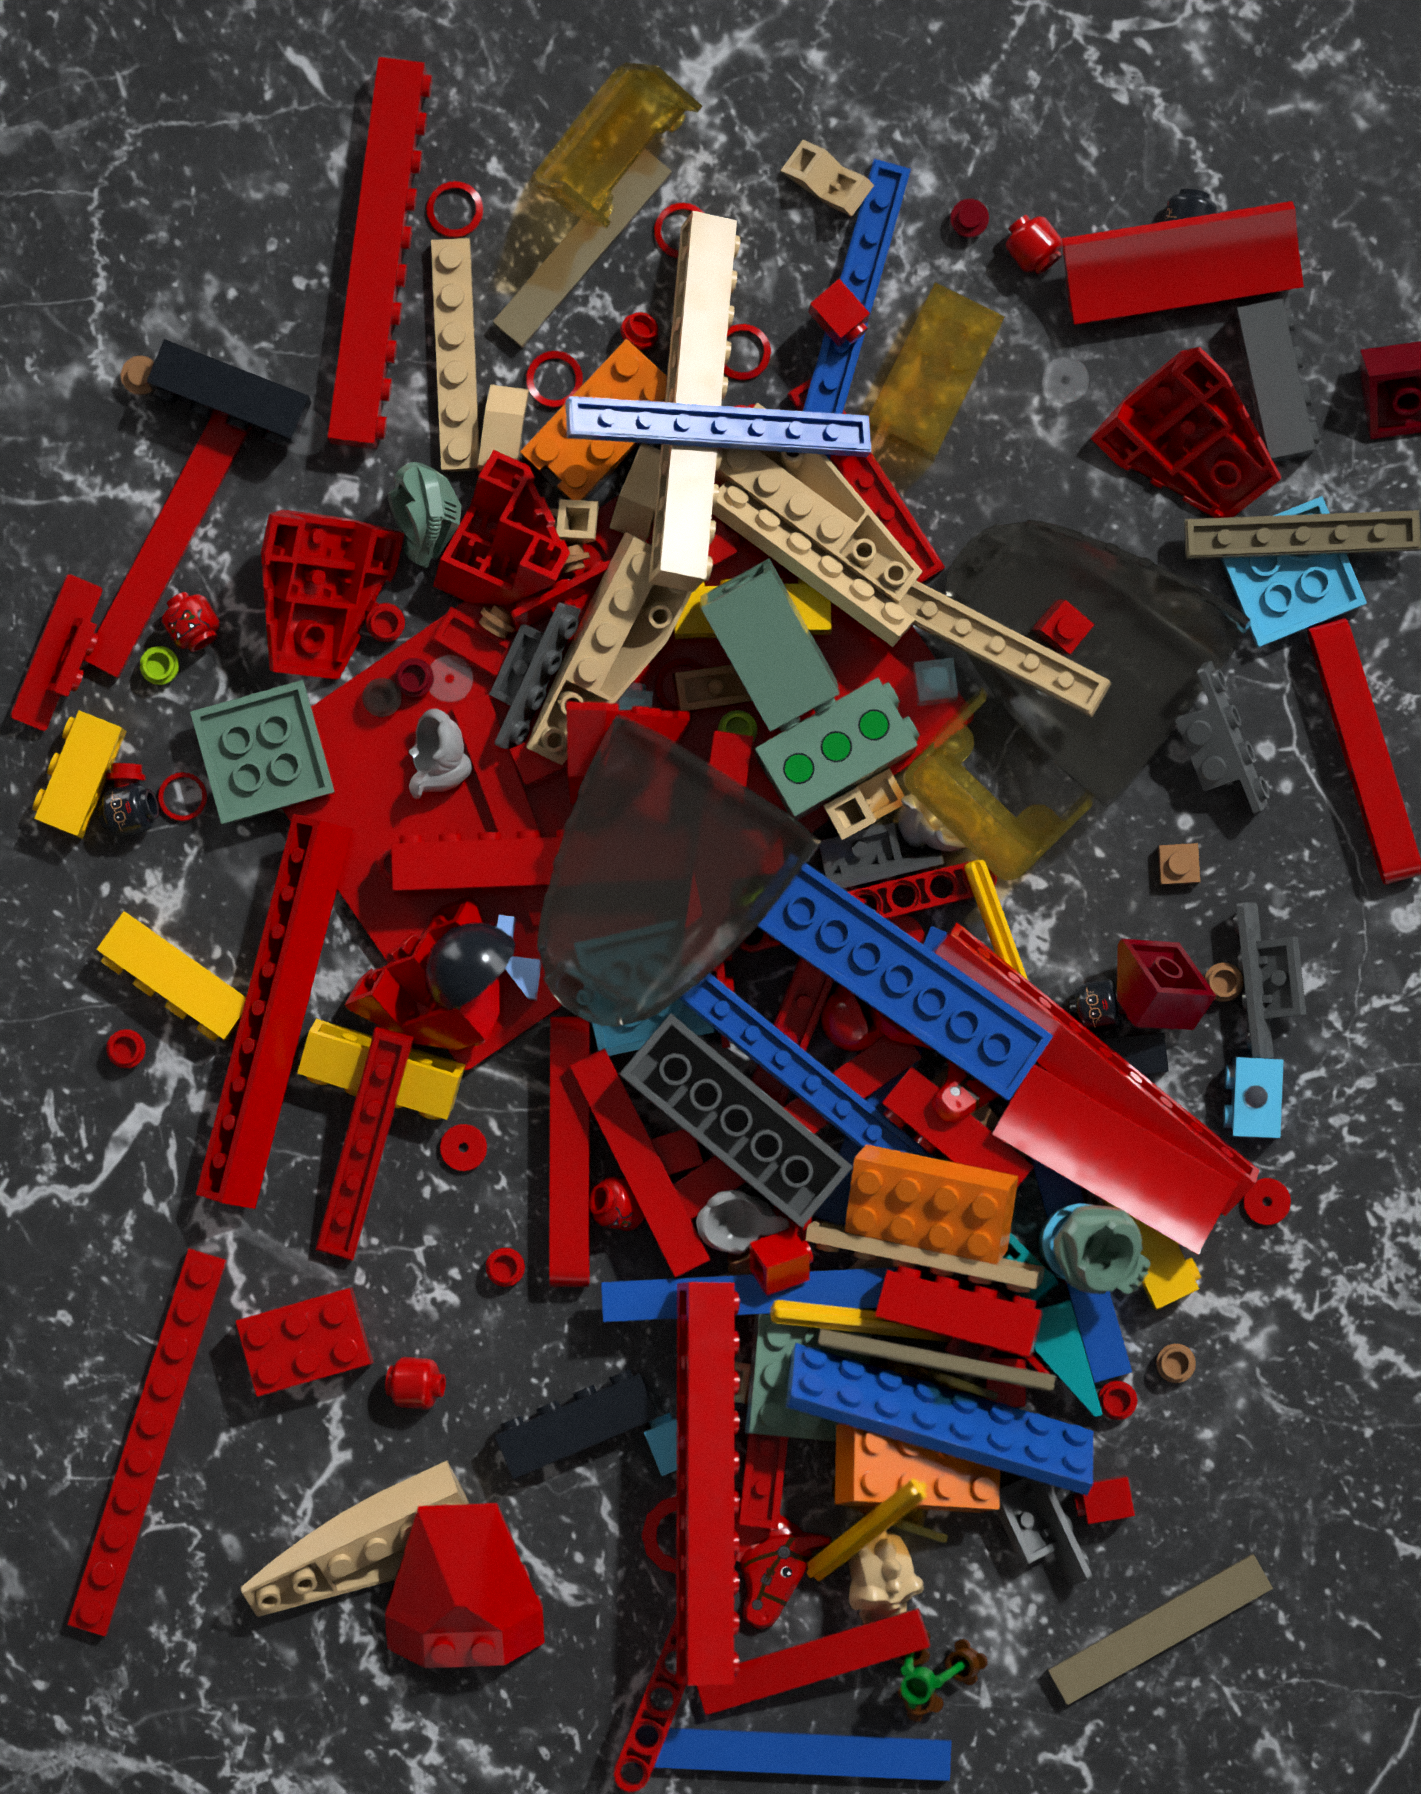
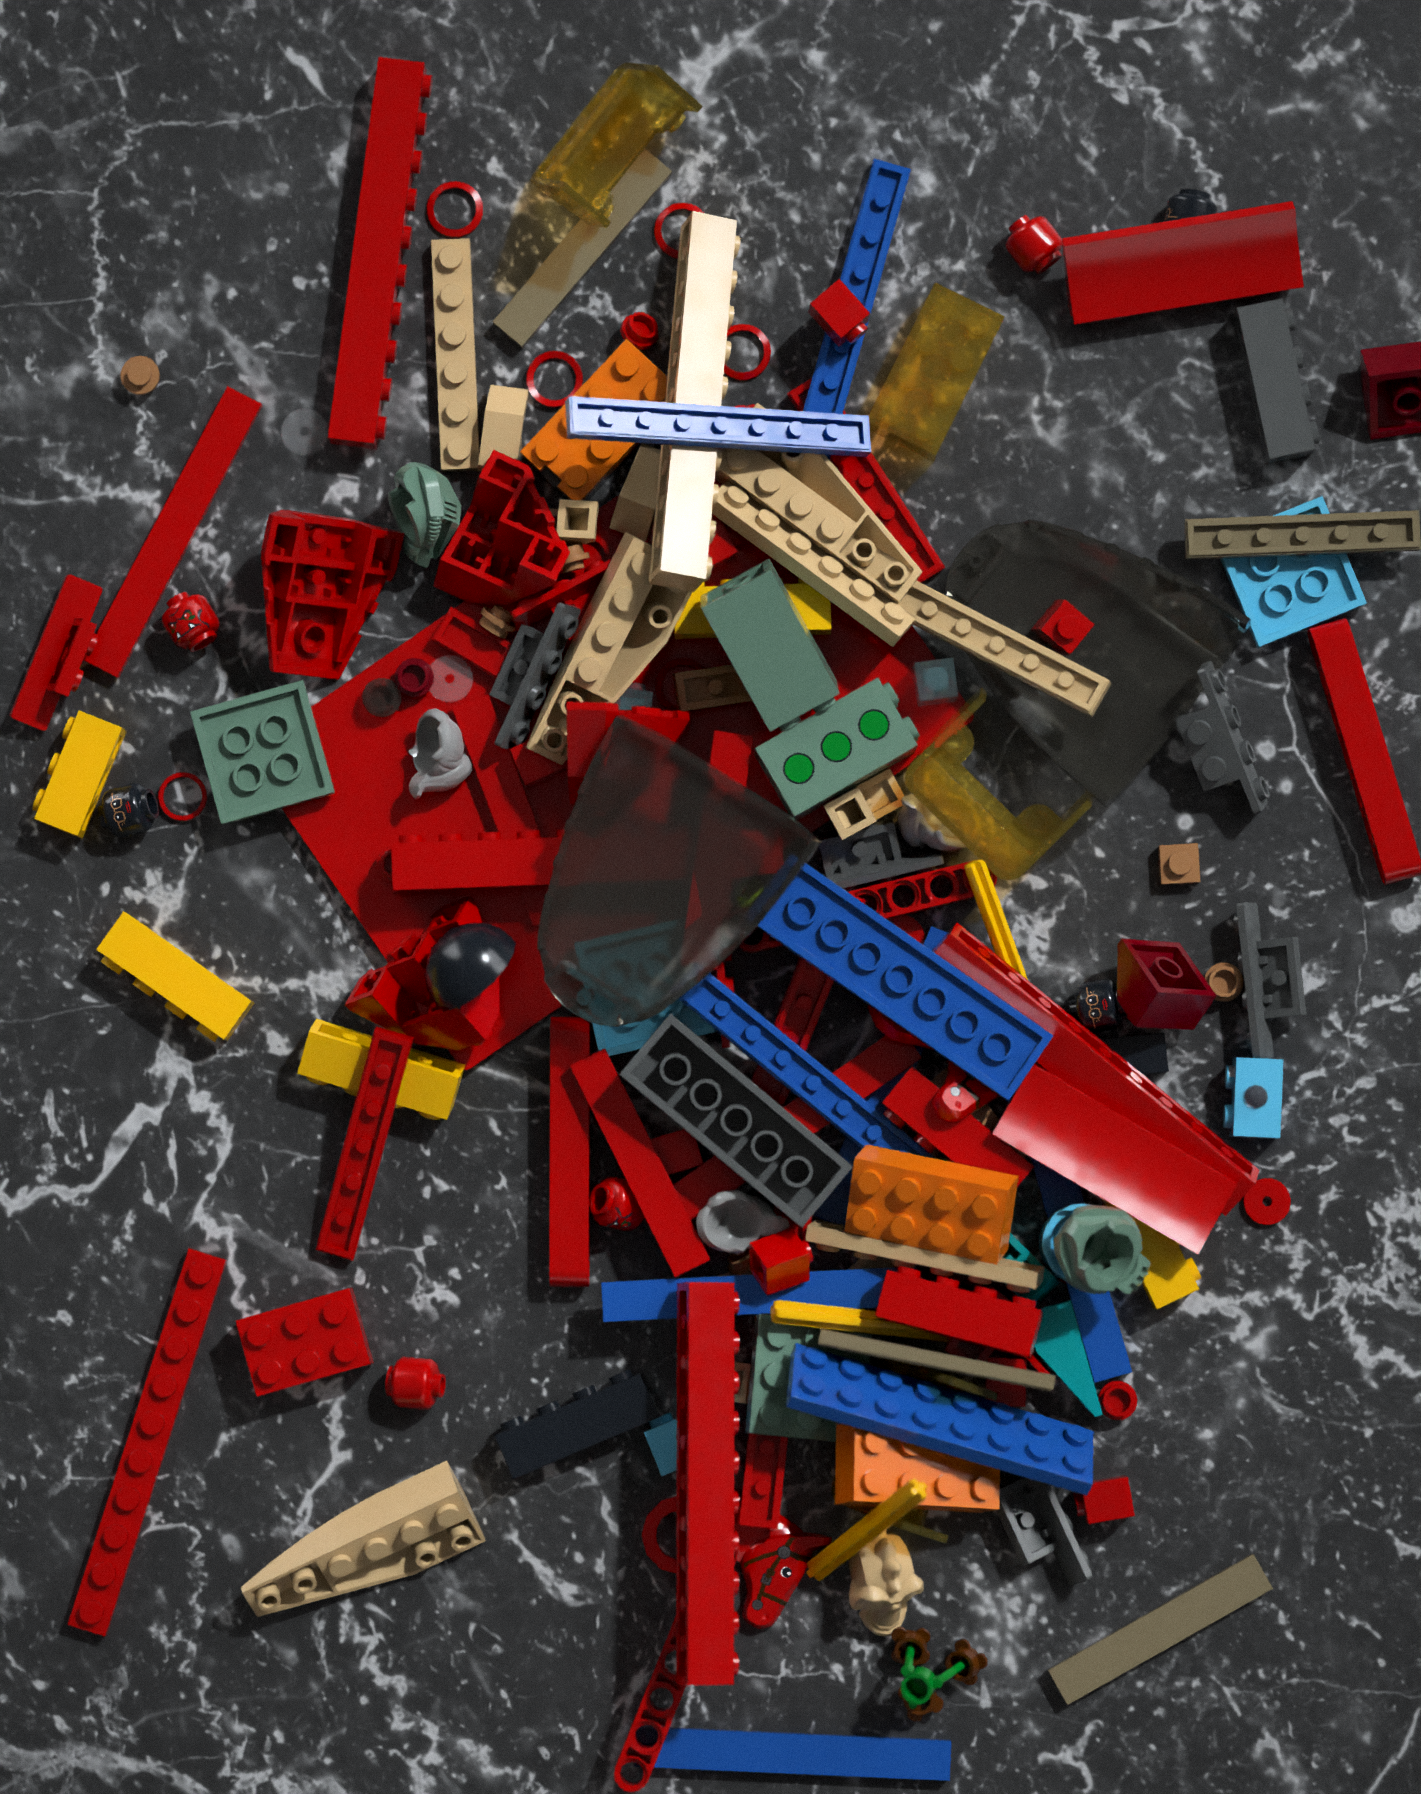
(125, 774): red plate -> none
(126, 1048): red plate -> none
(159, 665): lime plate -> none
(228, 392): black brick -> none
(274, 1012): red brick -> none
(385, 622): red plate -> none
(462, 1591): red wedge -> none
(476, 1147): red wheel -> none
(505, 1267): red plate -> none
(522, 970): light blue slope -> none
(738, 723): lime plate -> none
(819, 1660): red tile -> none
(826, 178): tan slope -> none
(848, 1021): red helmet -> none
(969, 218): dark red plate -> none
(1078, 380): clear wheel -> none
(1175, 1363): medium nougat plate -> none
(1191, 436): red wedge -> none

